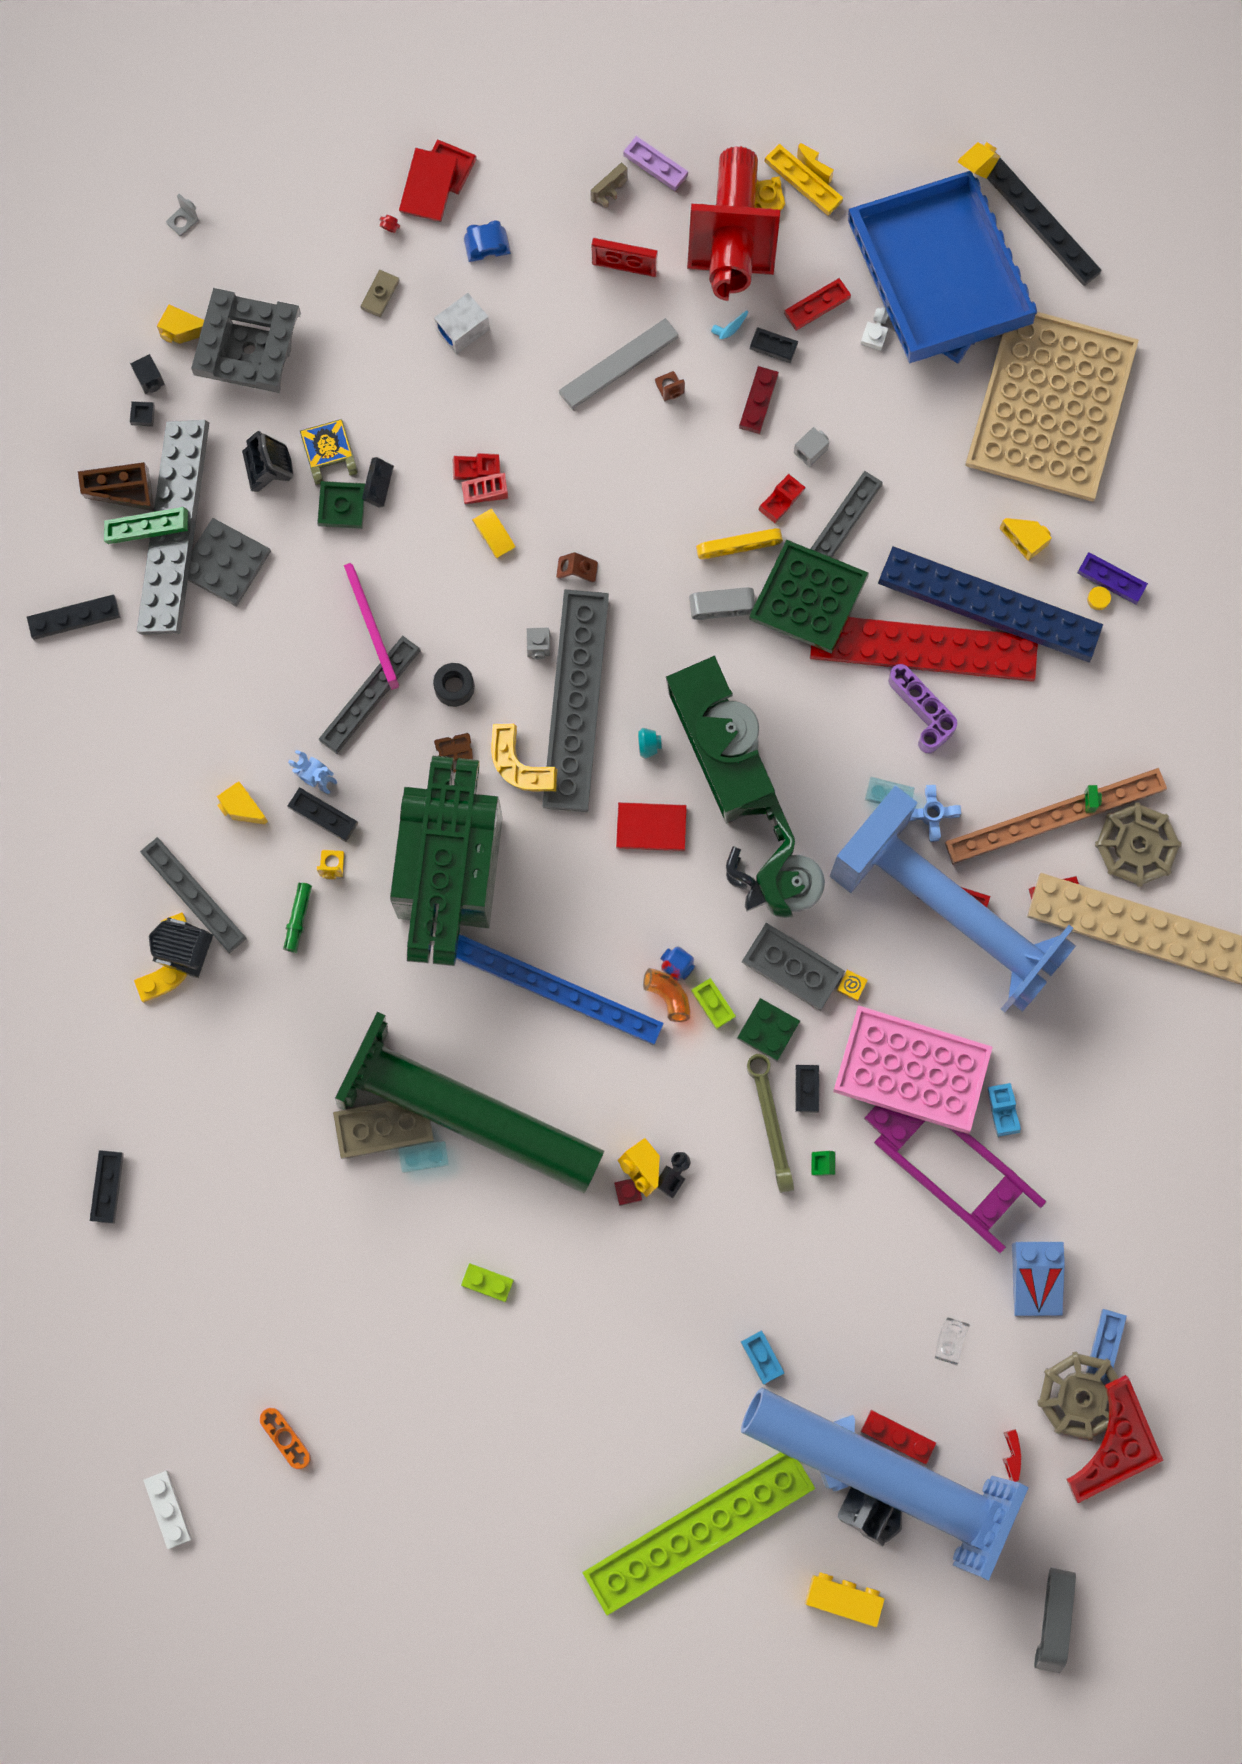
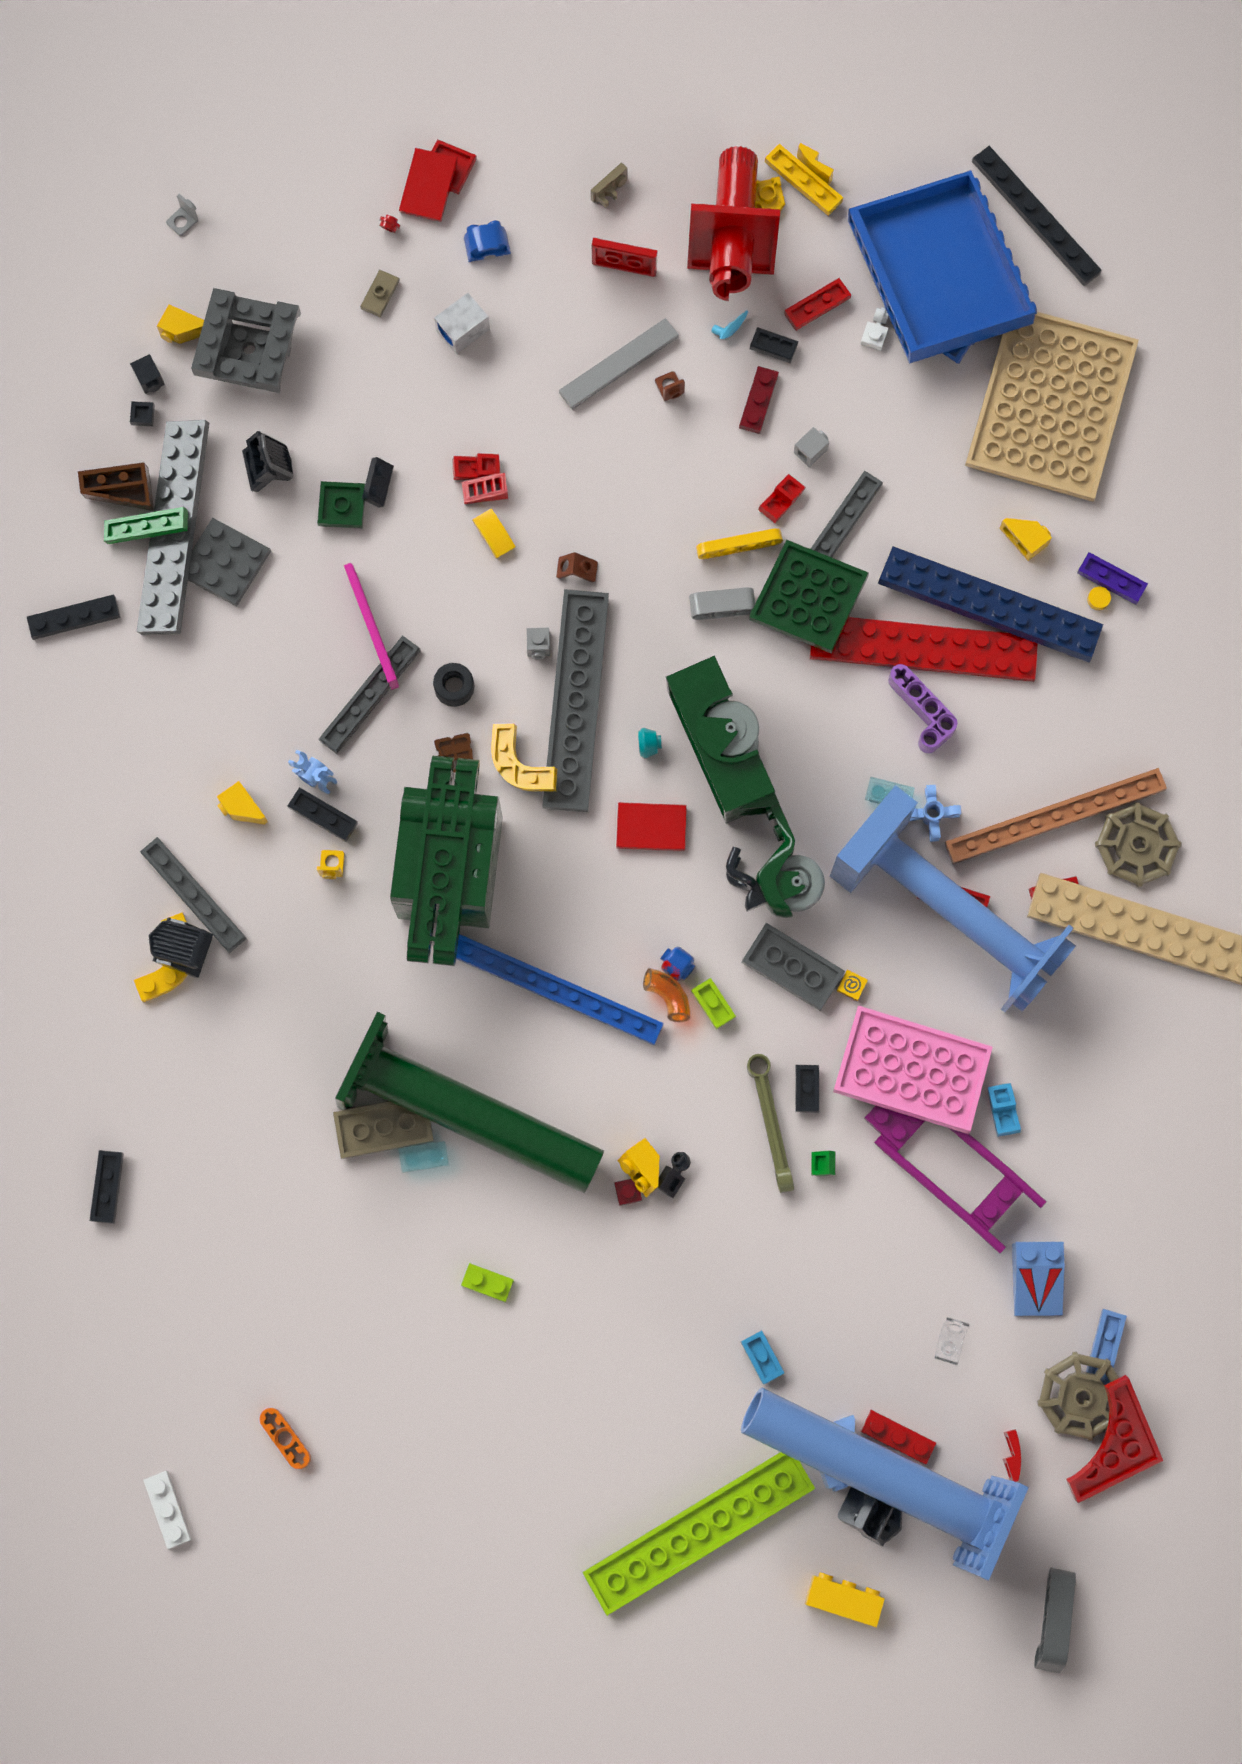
(295, 925): green pin -> none
(327, 446): flag -> none
(655, 163): lavender plate -> none
(768, 1029): dark green plate -> none
(980, 159): yellow slope -> none
(1093, 798): green plate -> none

